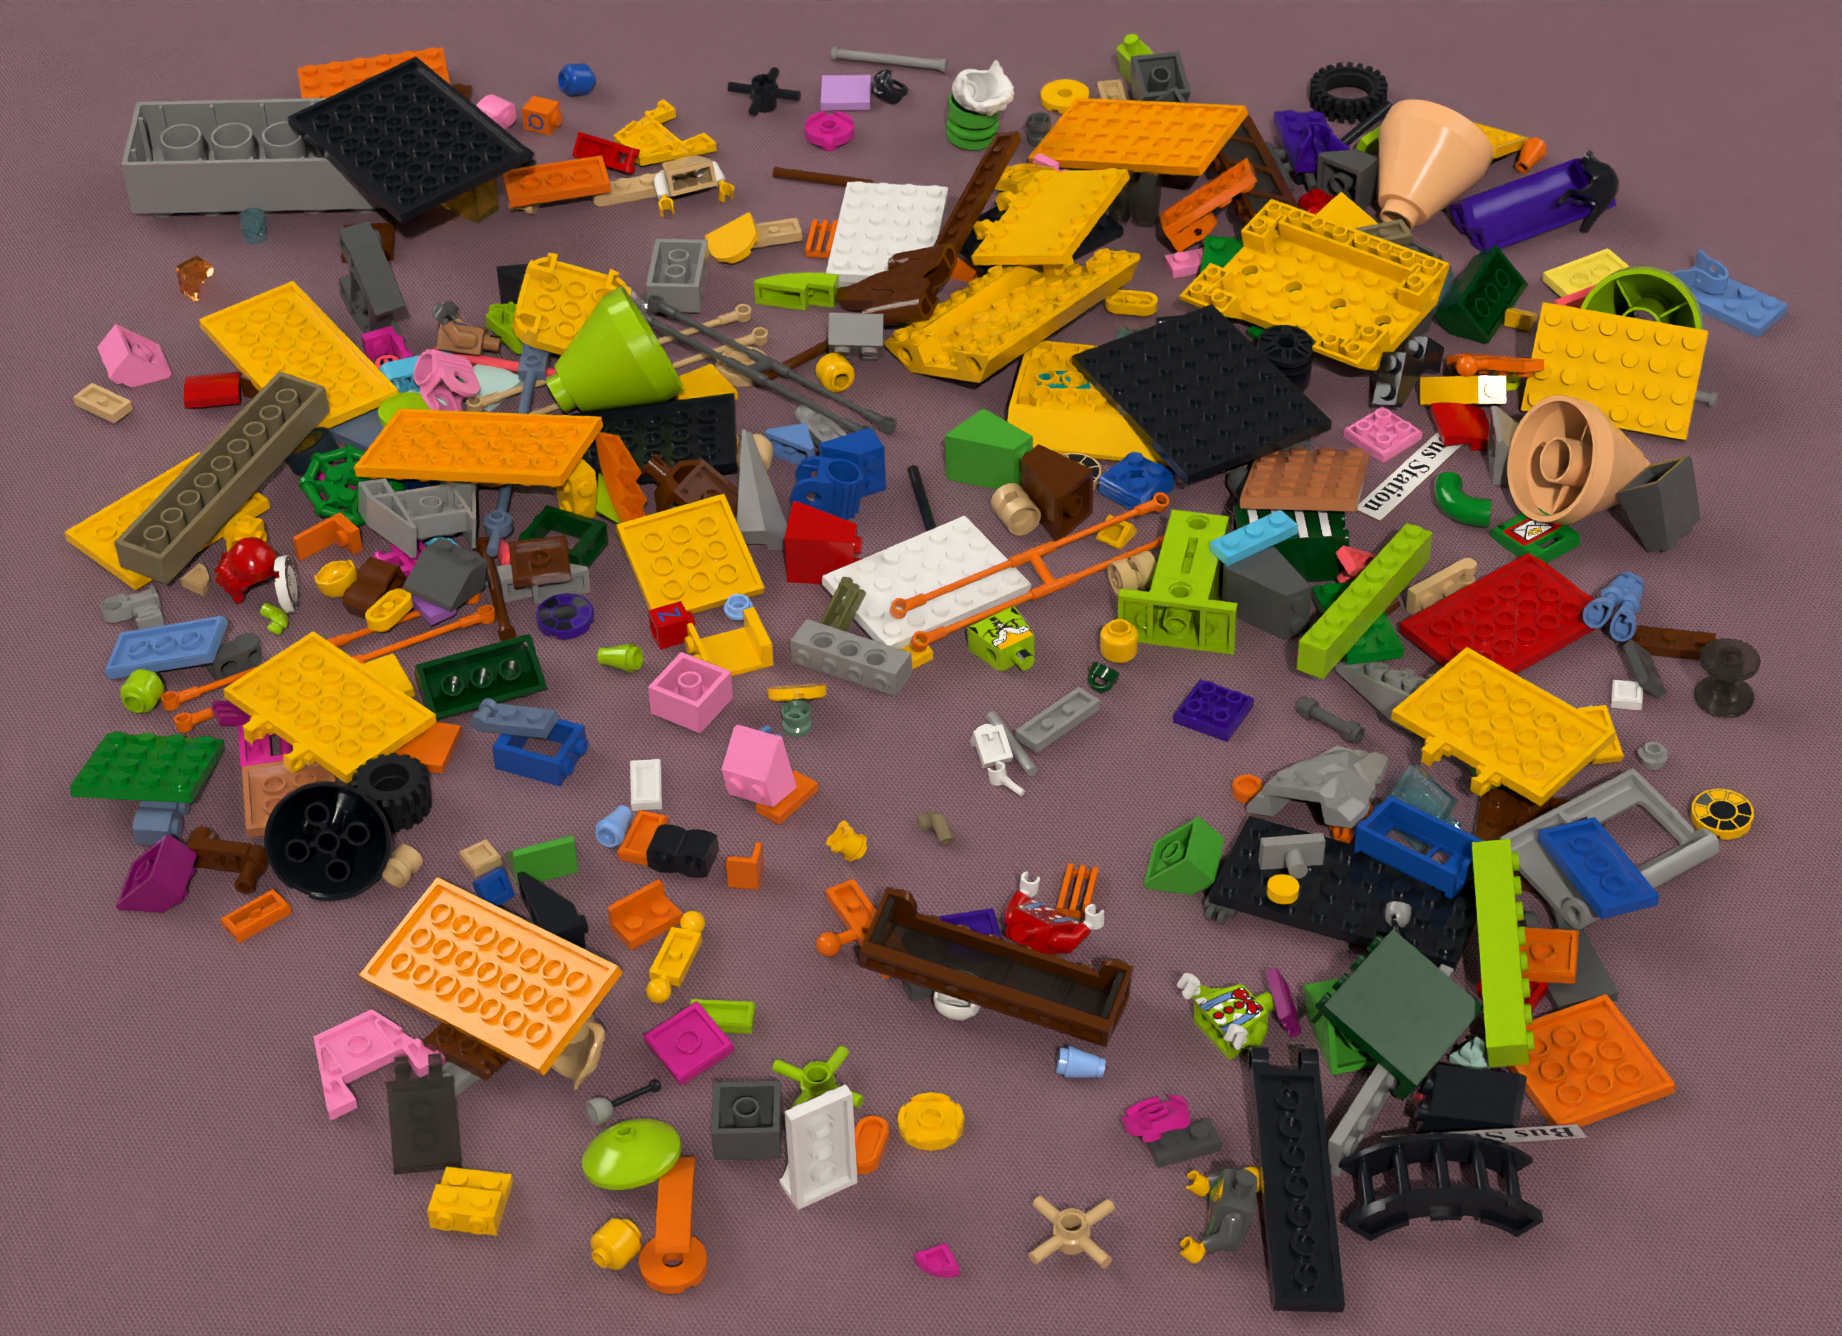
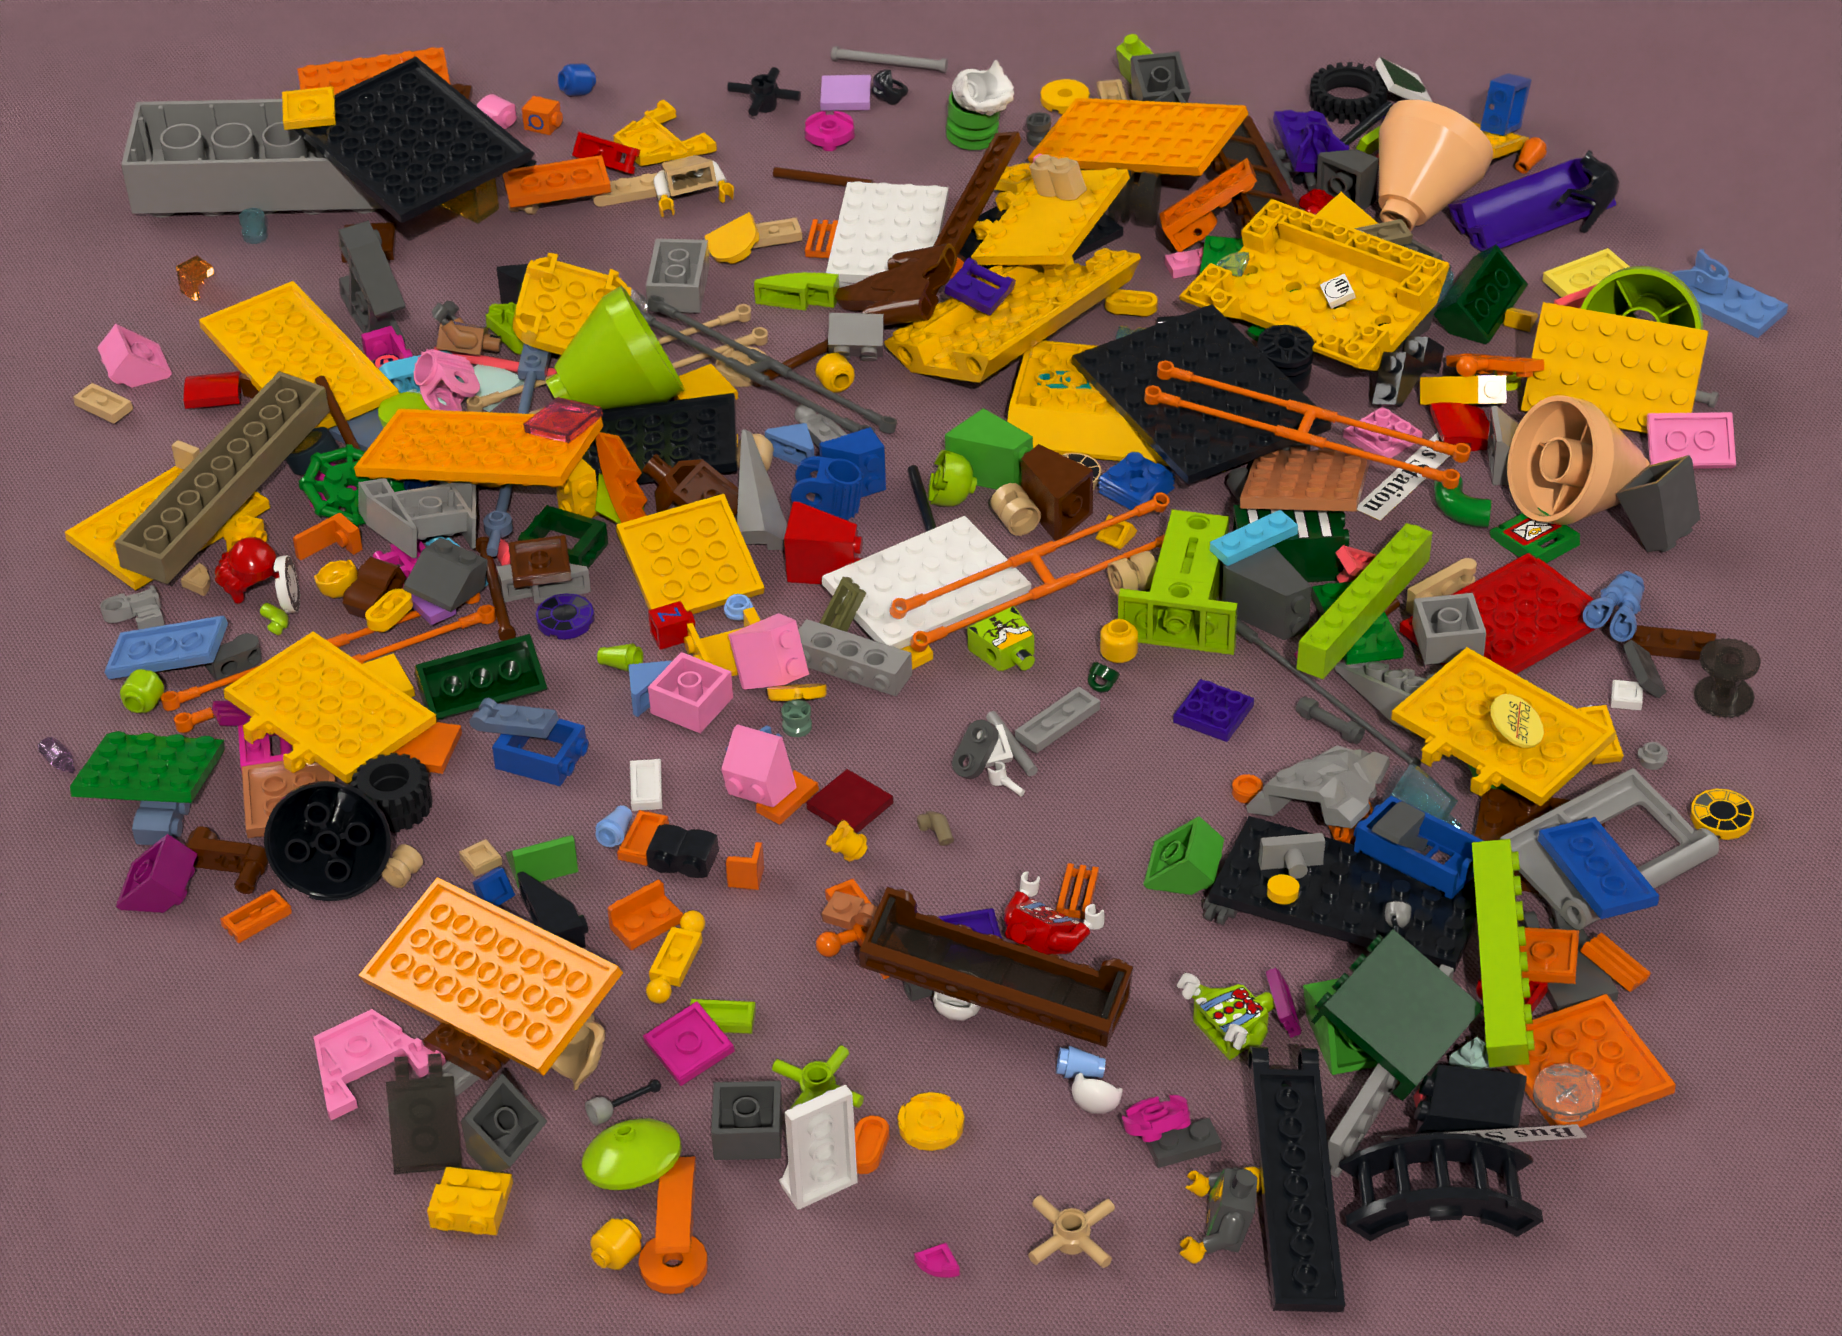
(56, 754): none -> clear purple piece
(184, 454): none -> tan tile
(308, 108): none -> yellow tile
(337, 414): none -> reddish brown bar
(500, 1126): none -> dark grey slope
(563, 419): none -> clear pink tile
(640, 678): none -> medium blue slope
(768, 653): none -> bright pink slope
(847, 910): none -> nougat plate
(850, 799): none -> dark red tile
(951, 481): none -> lime cylinder
(976, 749): none -> dark grey plate
(977, 293): none -> dark purple plate
(1057, 177): none -> tan brick
(1095, 1095): none -> white hair
(1235, 262): none -> clear light blue tile
(1250, 635): none -> dark grey piece
(1337, 291): none -> white tile
(1401, 81): none -> tile
(1402, 826): none -> dark grey slope
(1447, 627): none -> light grey brick
(1449, 477): none -> orange bar
(1509, 99): none -> blue window
(1517, 720): none -> light yellow piece
(1567, 1092): none -> clear tile
(1615, 962): none -> orange tile
(1701, 435): none -> bright pink tile

